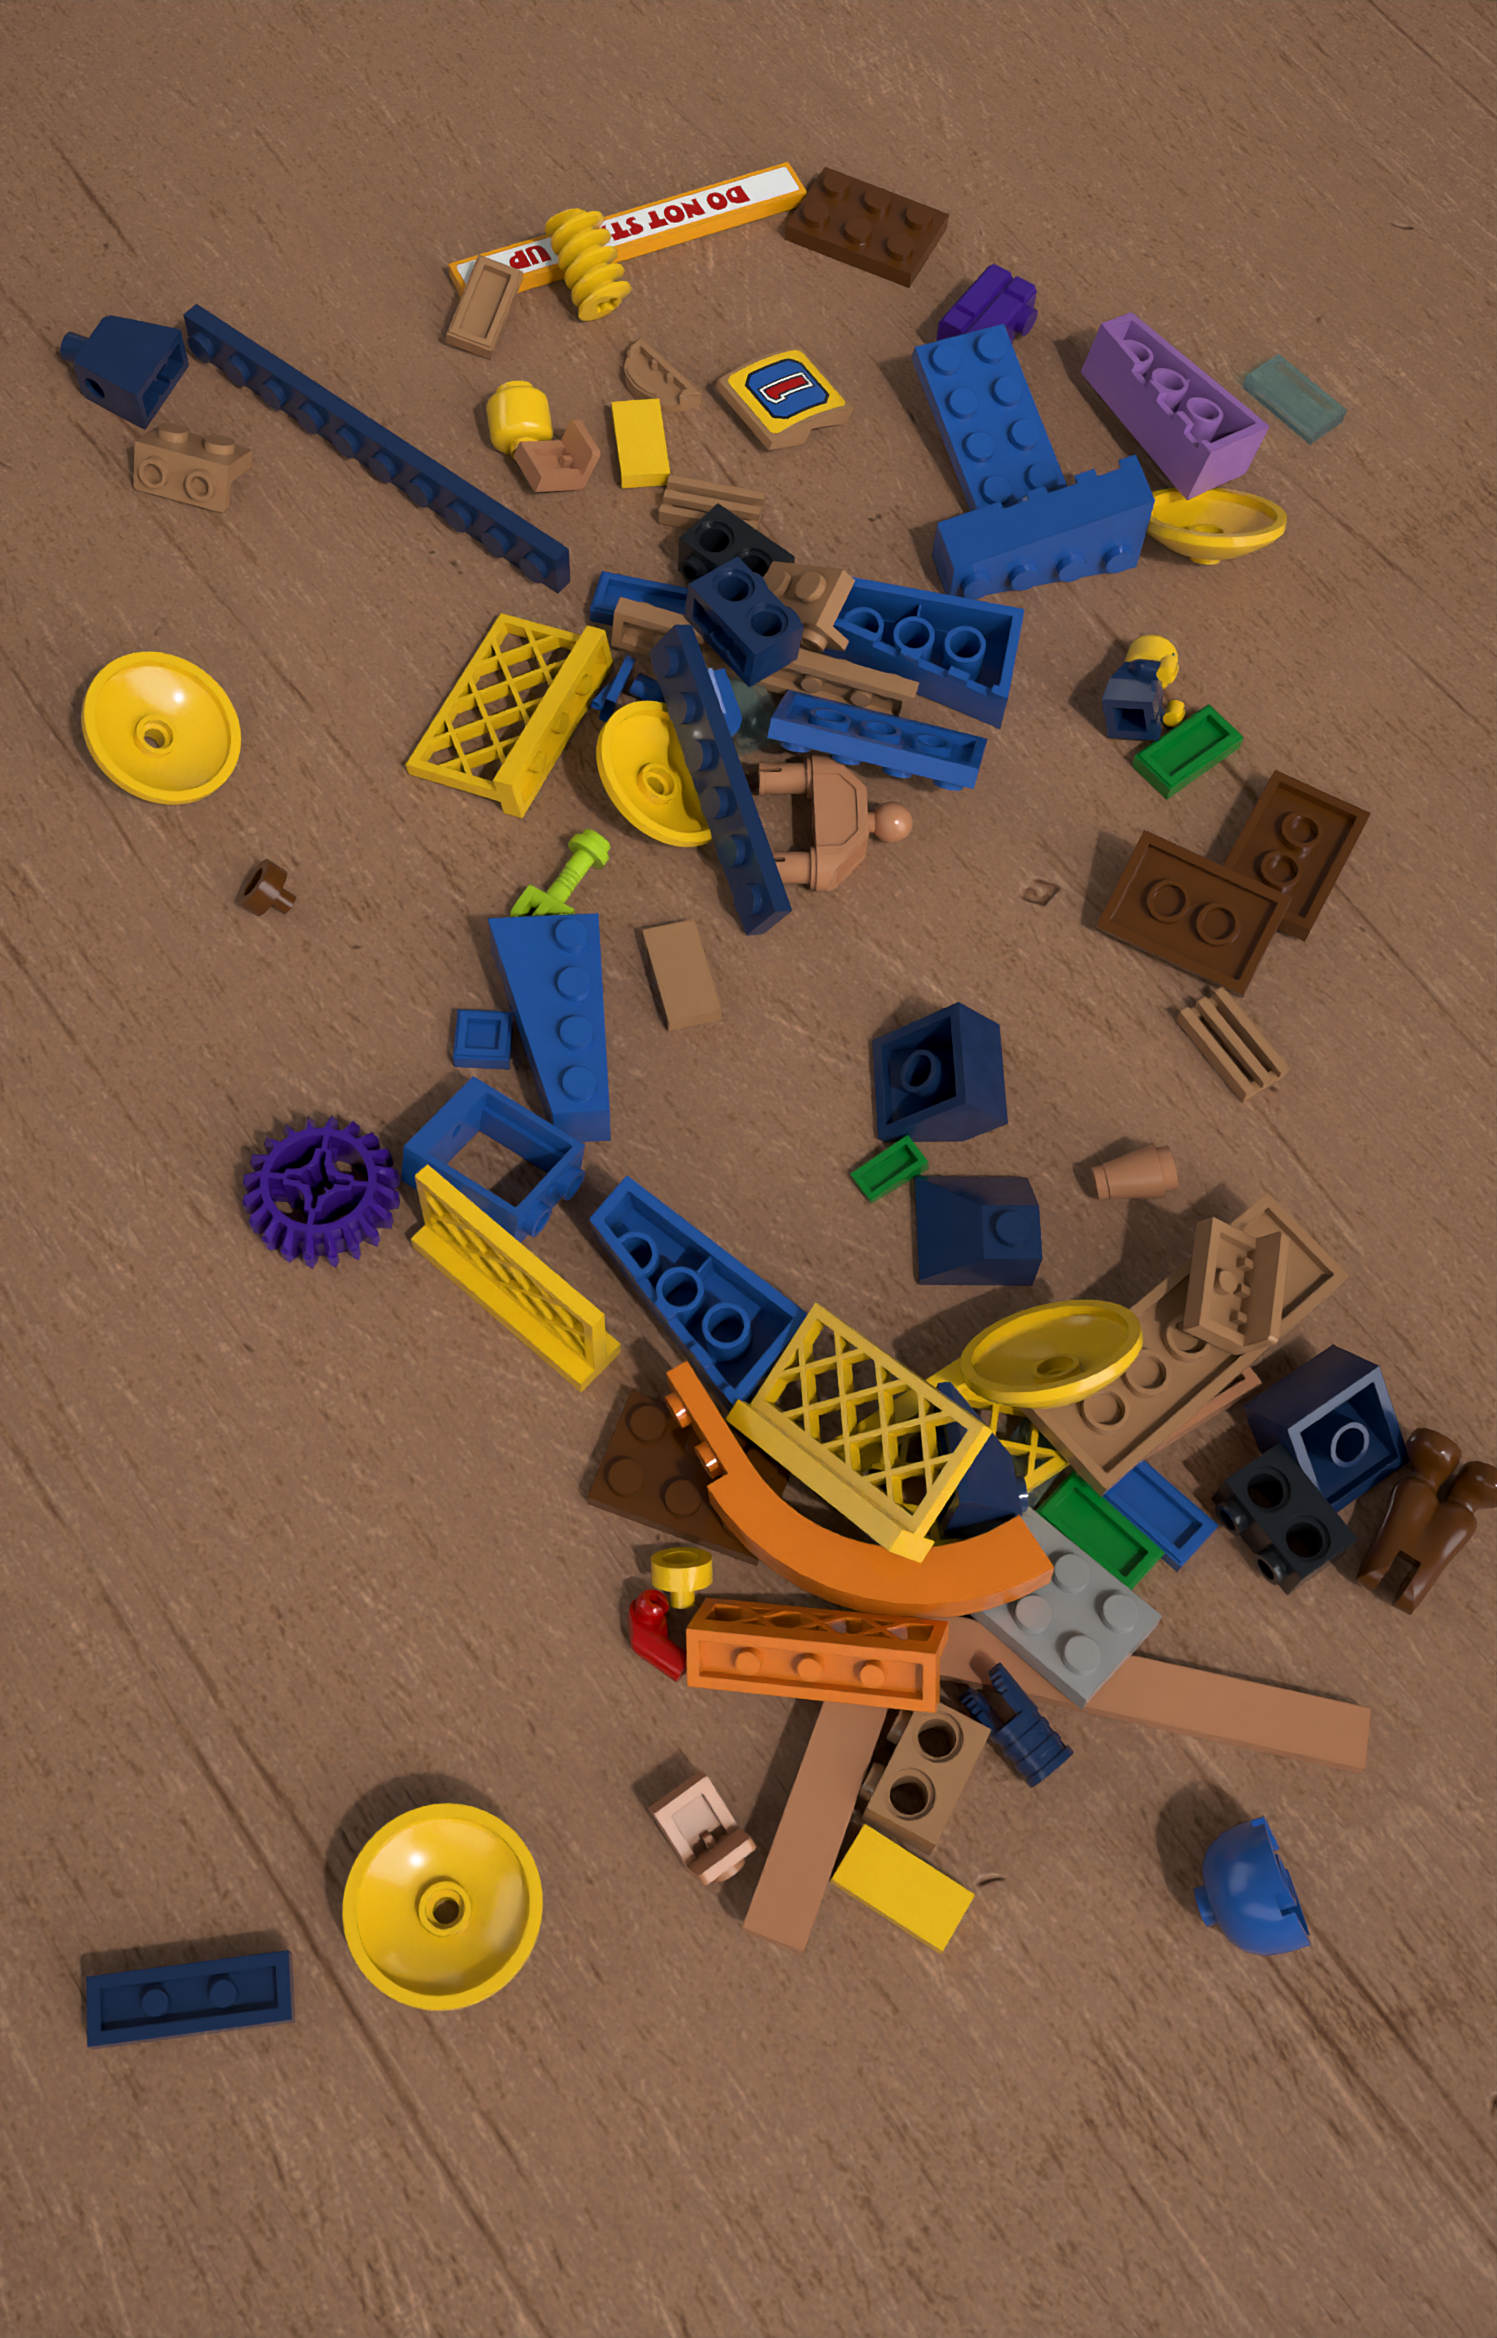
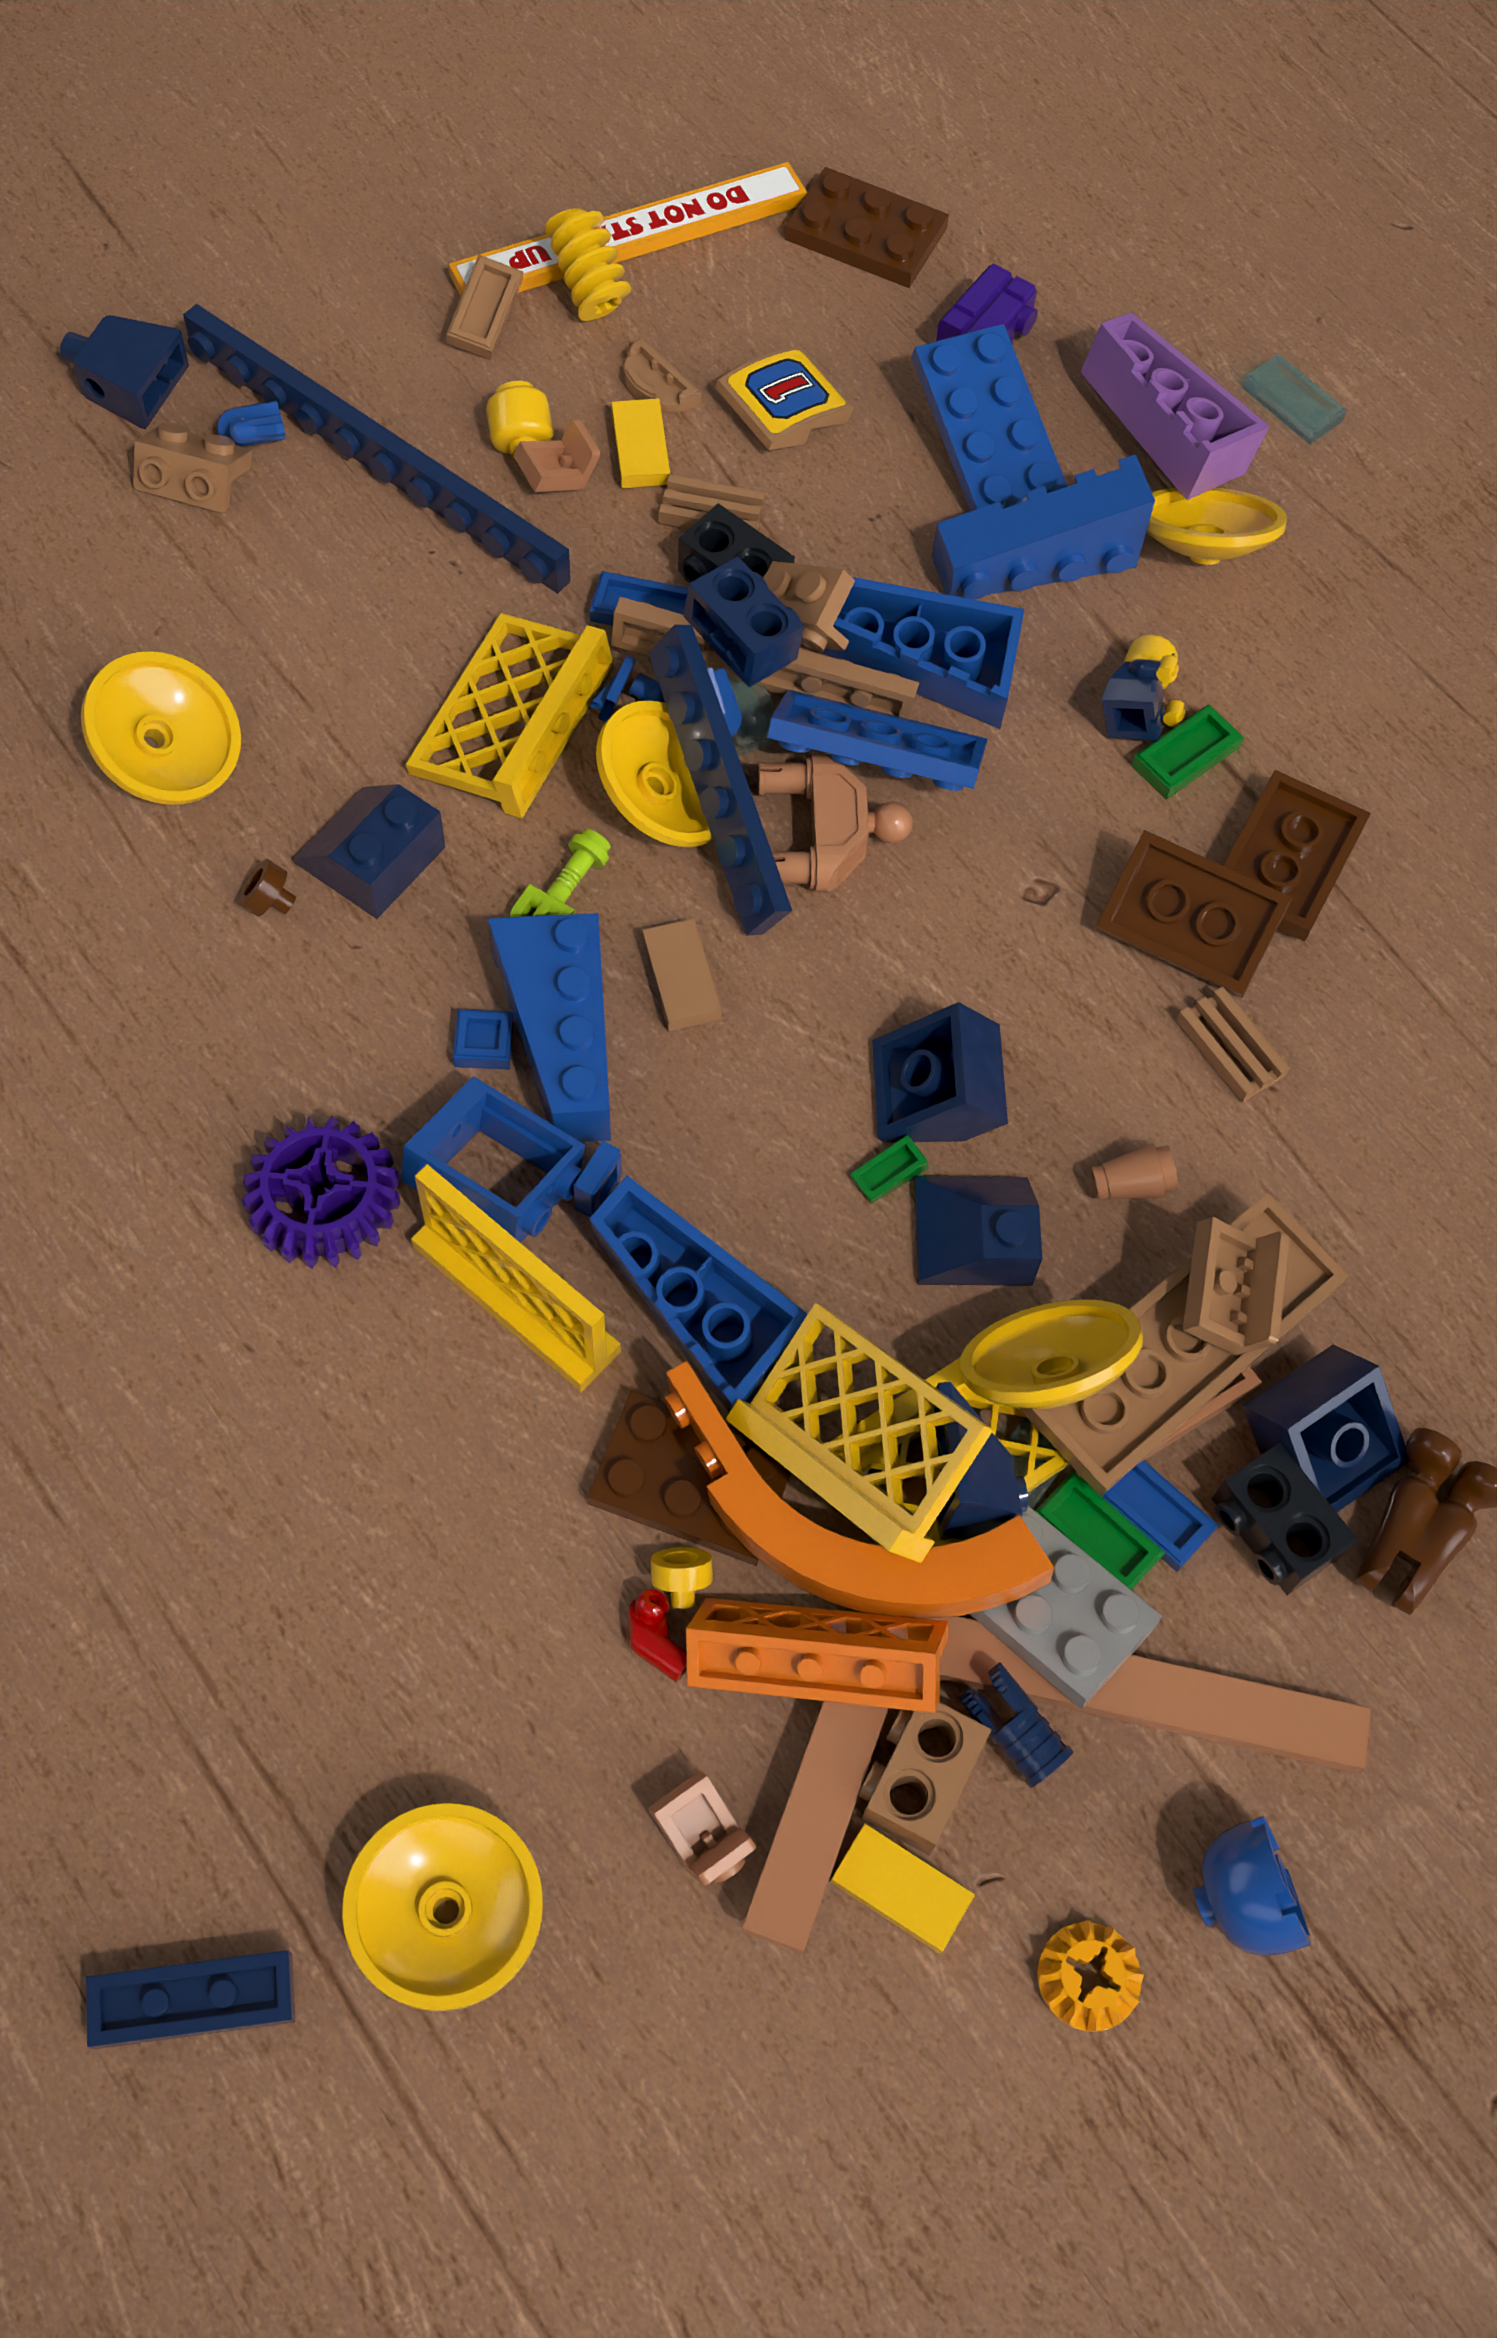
(252, 423): none -> blue piece
(375, 846): none -> dark blue slope
(598, 1179): none -> blue tile
(1060, 1983): none -> light orange gear

